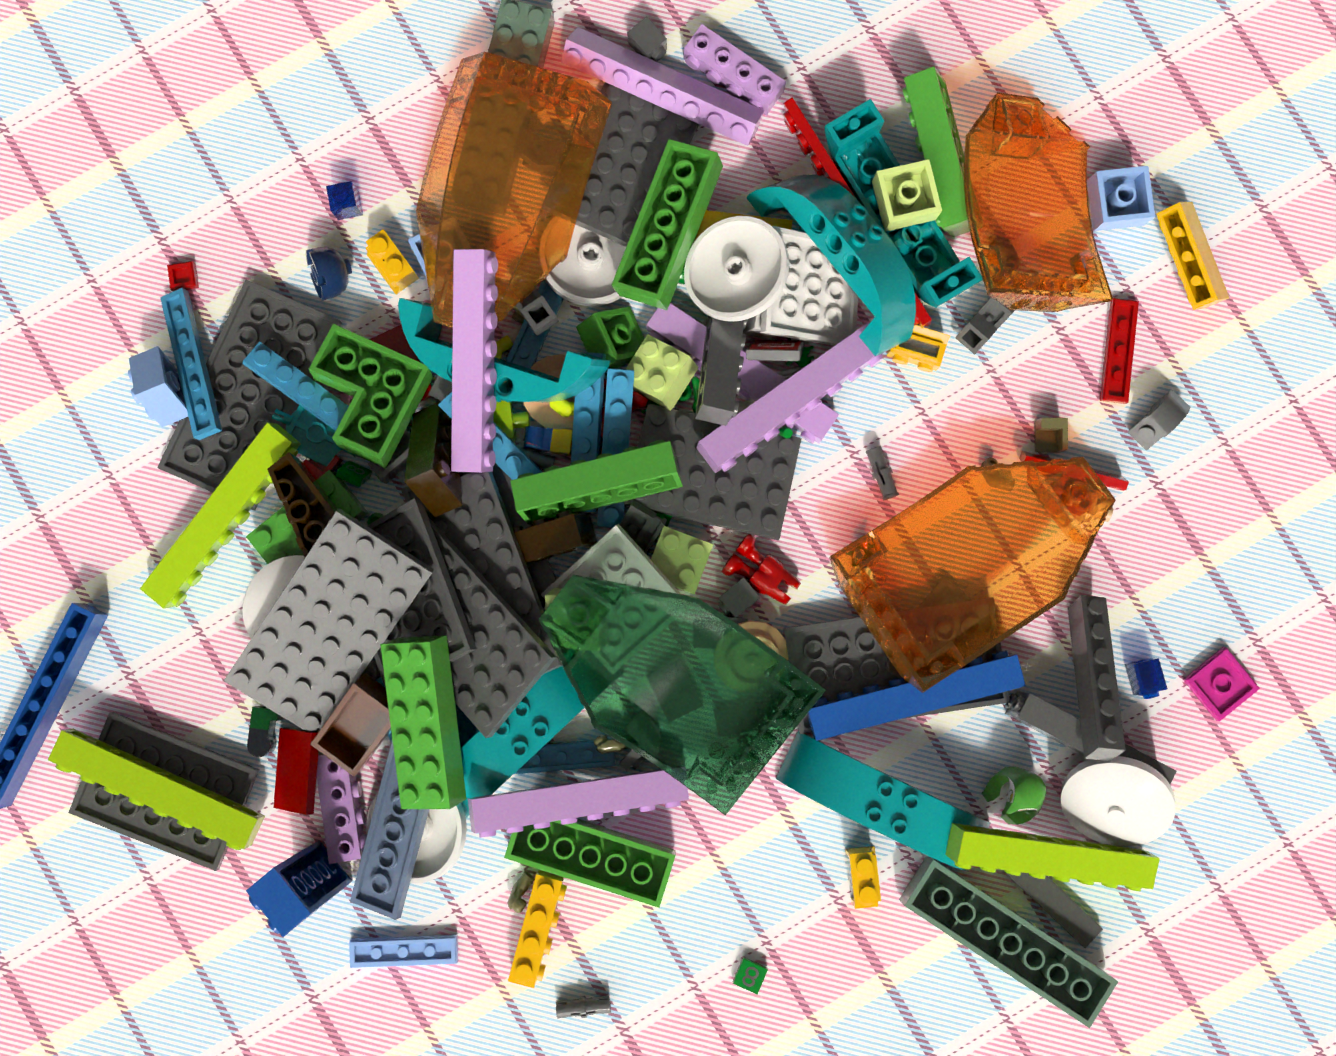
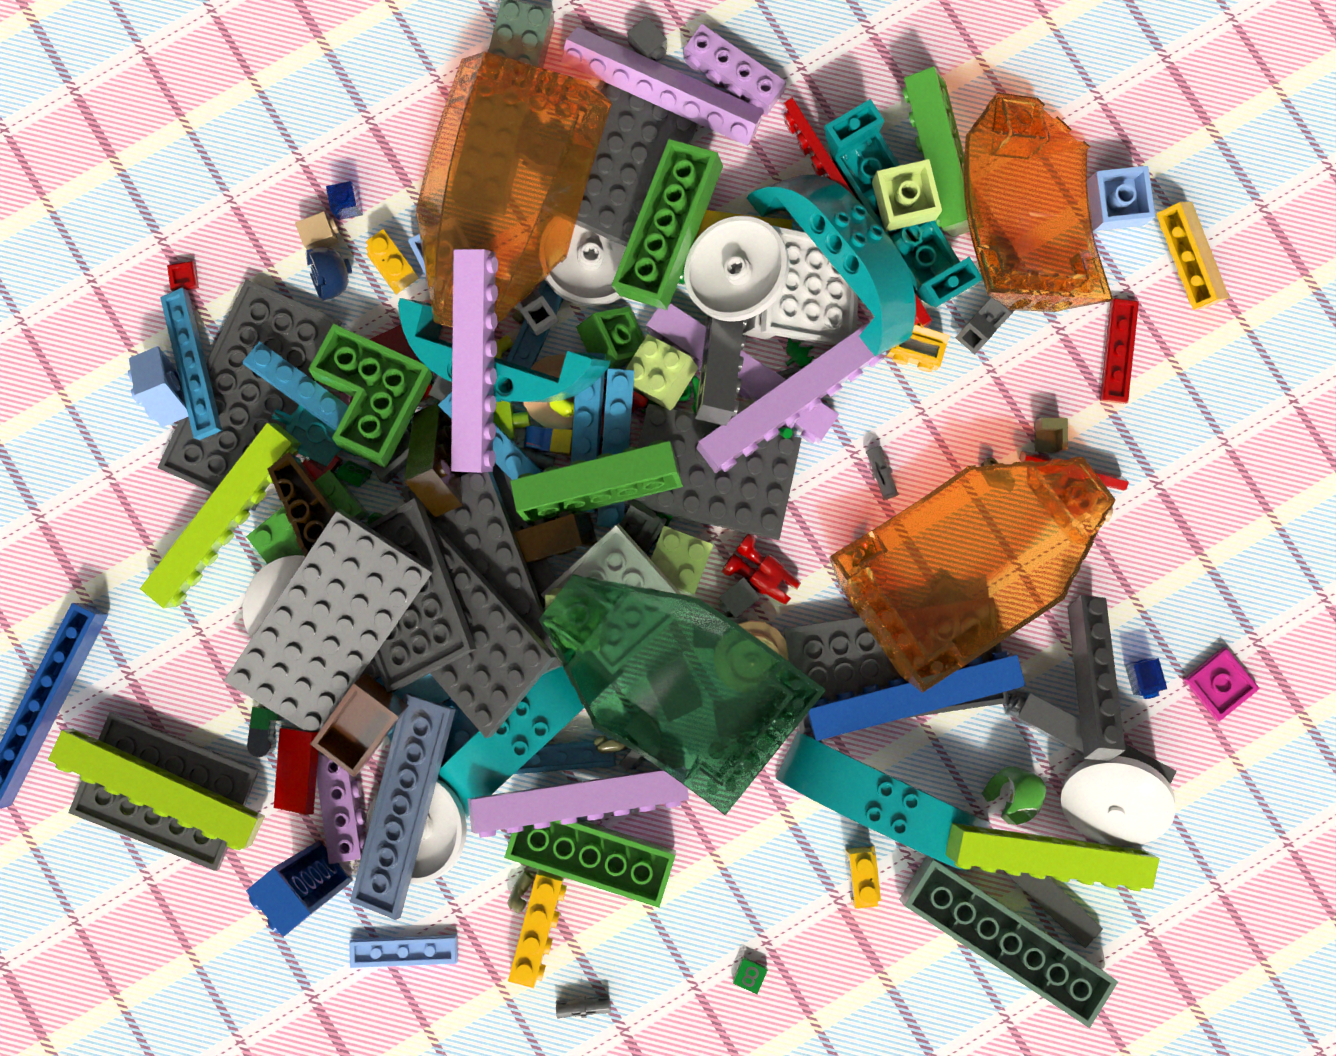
(318, 231): none -> tan brick
(423, 722): bright green brick -> none
(775, 350): tile -> none
(1161, 420): dark grey brick -> none

